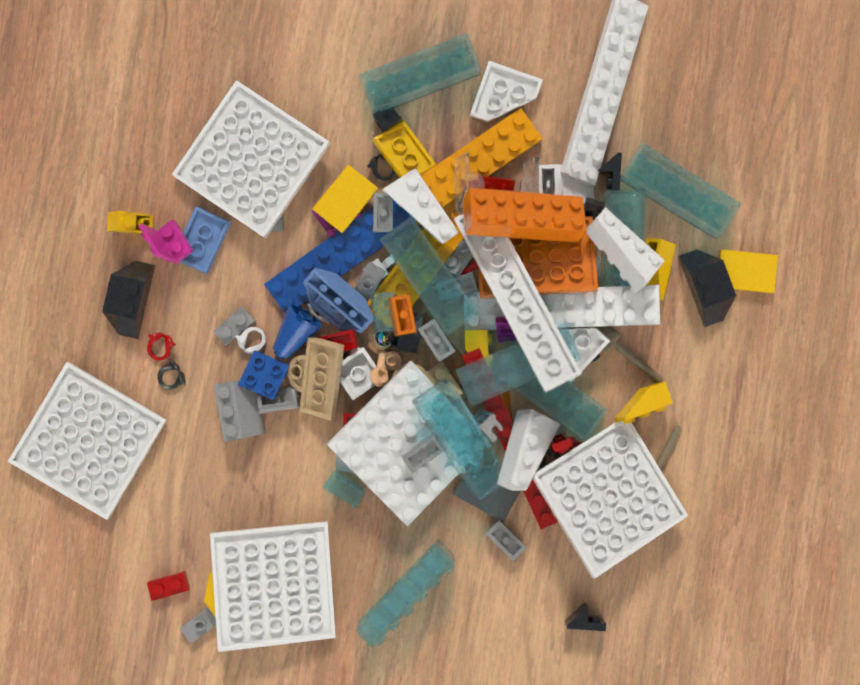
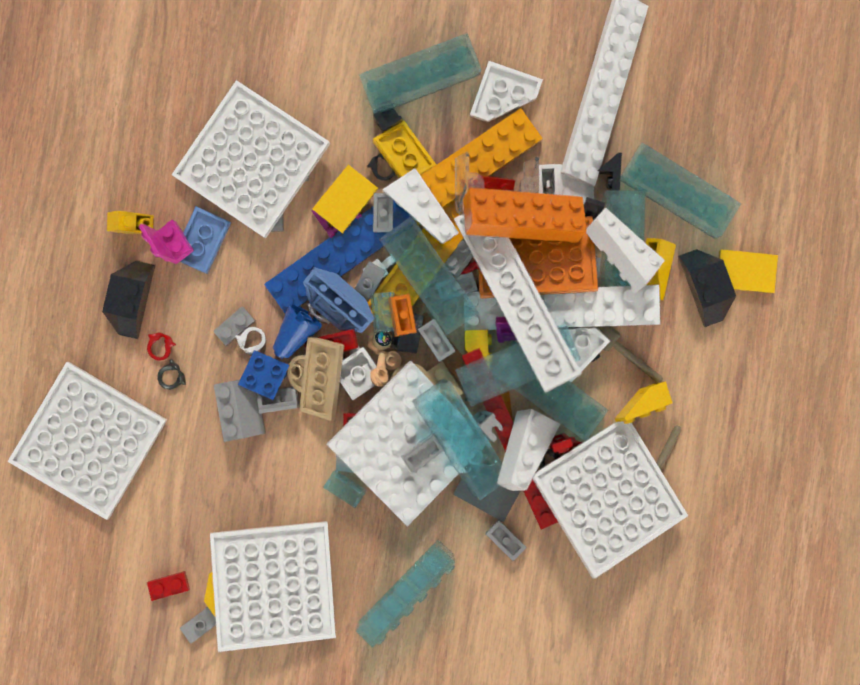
(579, 620): black slope -> none

